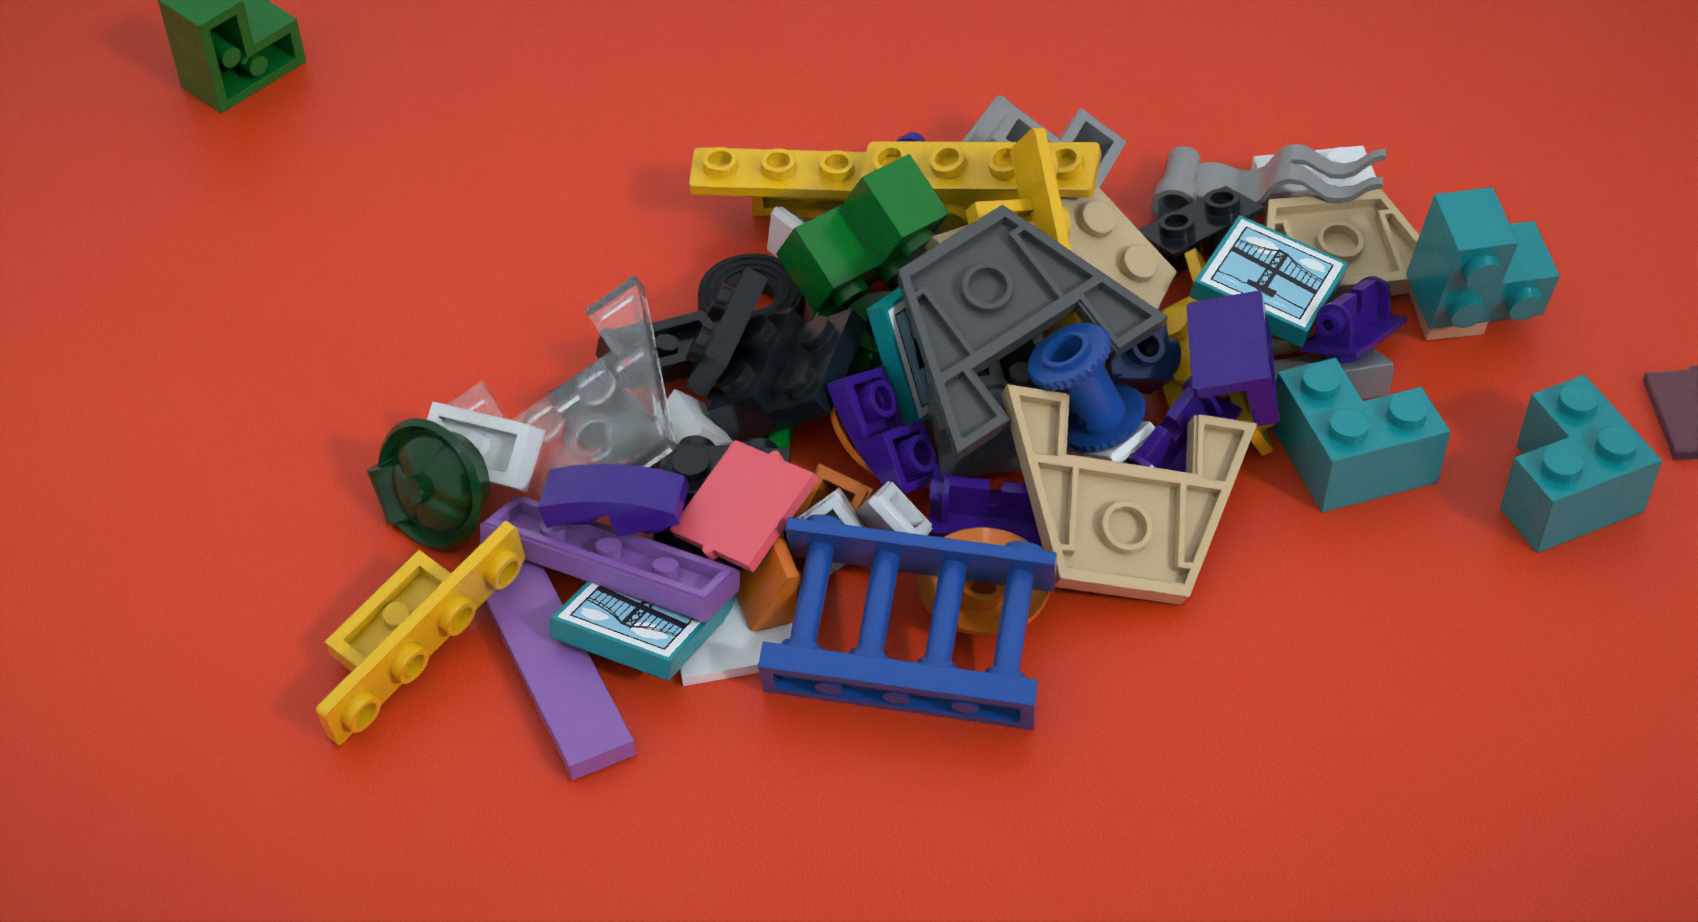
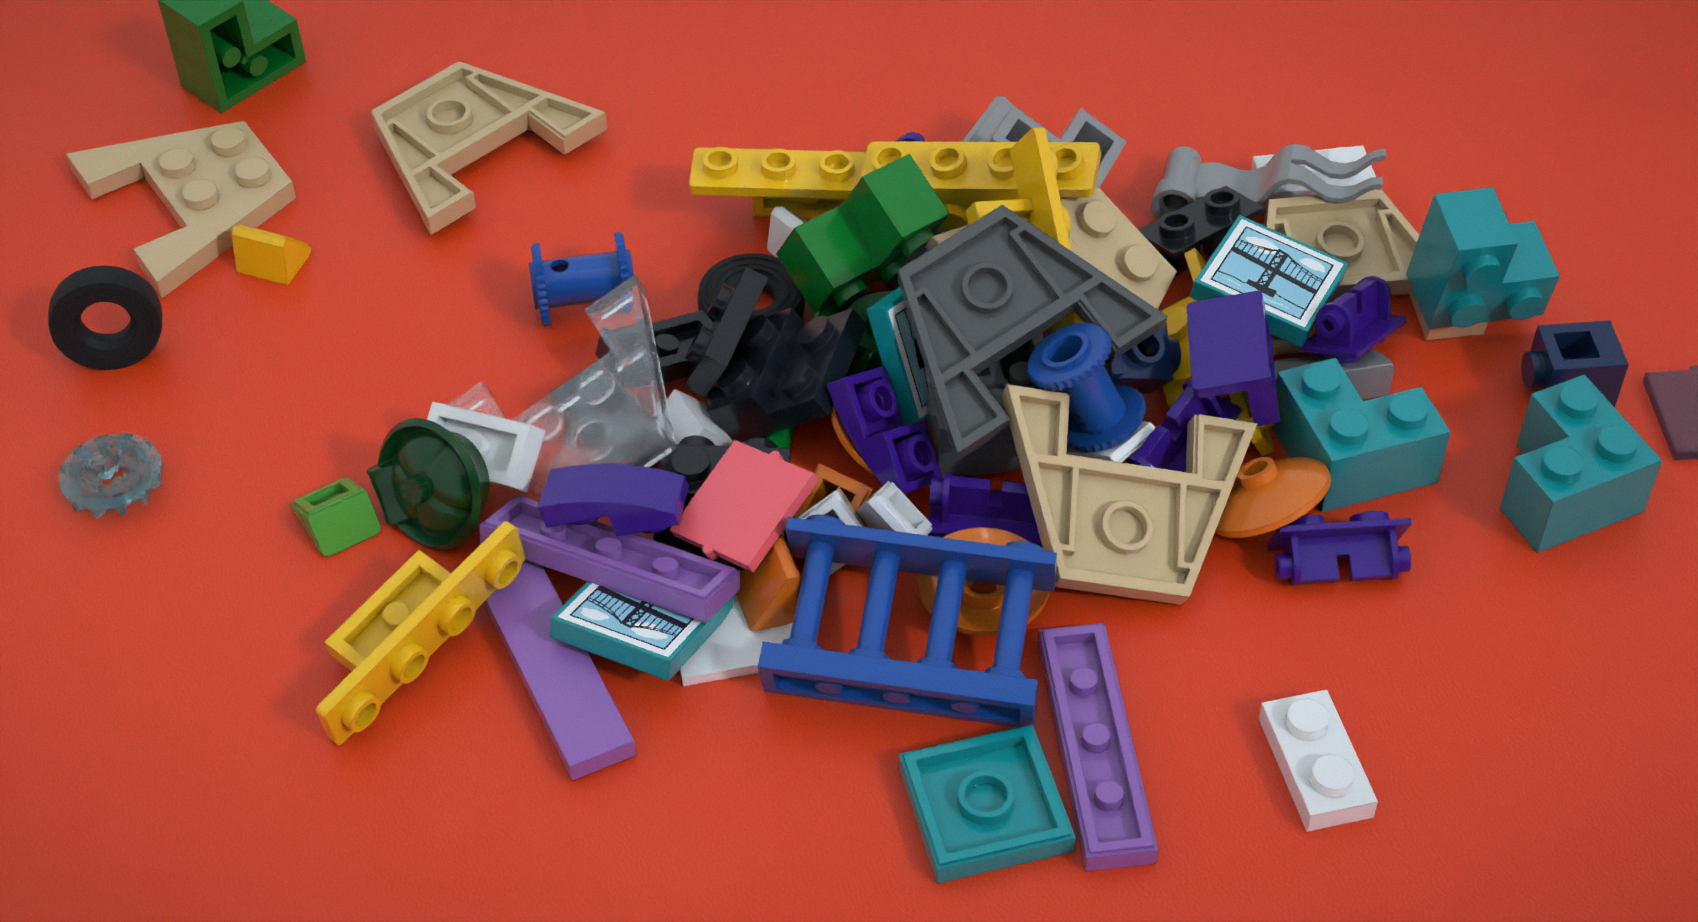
(98, 460): none -> clear light blue gear
(105, 285): none -> black tyre
(205, 181): none -> tan wing
(268, 254): none -> yellow slope
(337, 516): none -> bright green slope
(460, 119): none -> tan wing
(577, 277): none -> blue hose
(986, 803): none -> teal tile
(1096, 748): none -> medium lavender tile
(1272, 495): none -> orange dish
(1317, 760): none -> white plate
(1365, 541): none -> dark purple hinge
(1573, 350): none -> dark blue brick

